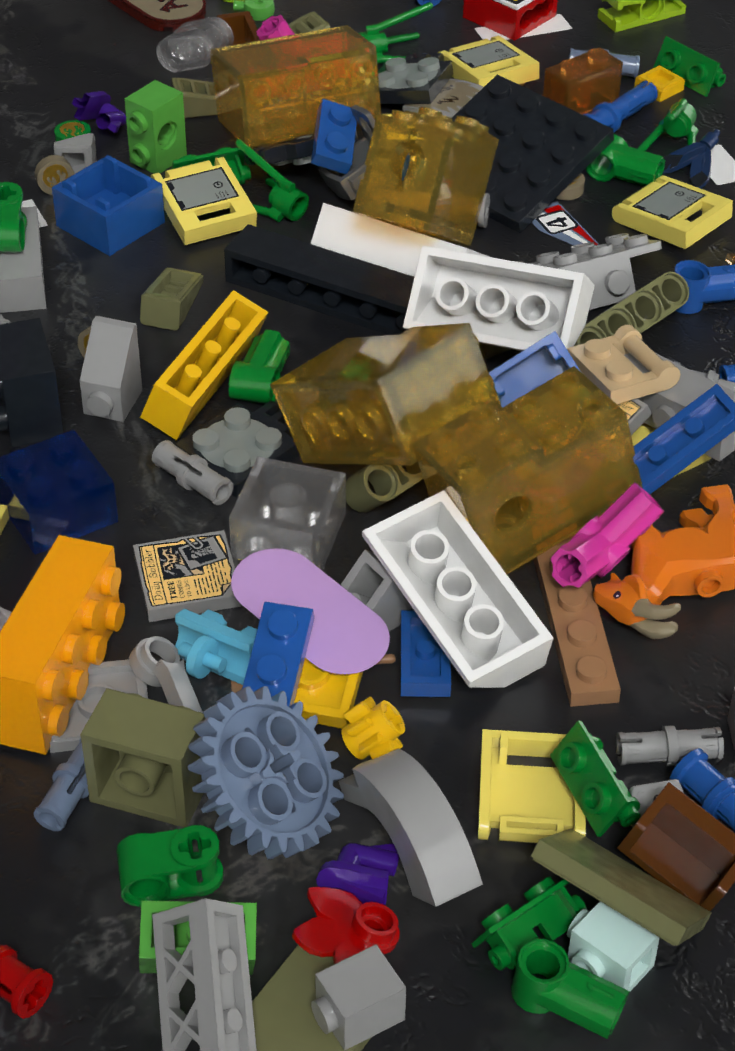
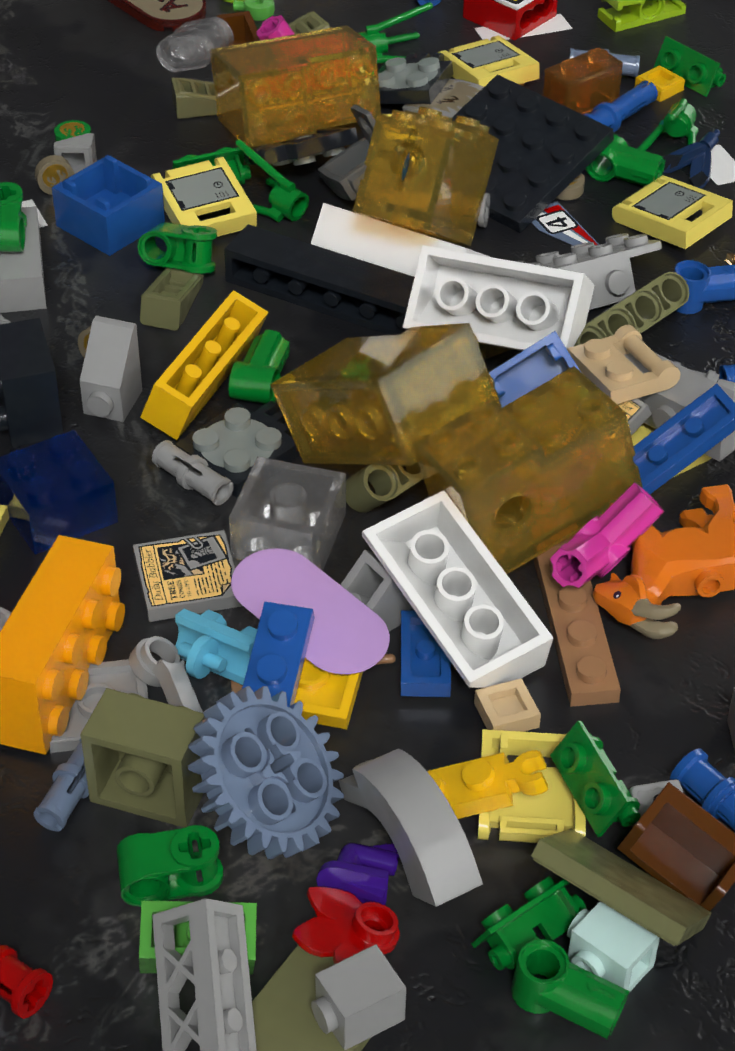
(97, 106): dark purple piece -> none
(155, 126): bright green brick -> none
(187, 247): none -> green piece
(334, 137): blue plate -> none
(372, 729): yellow gear -> none
(490, 782): none -> yellow plate
(507, 707): none -> tan plate
(668, 745): light grey pin -> none

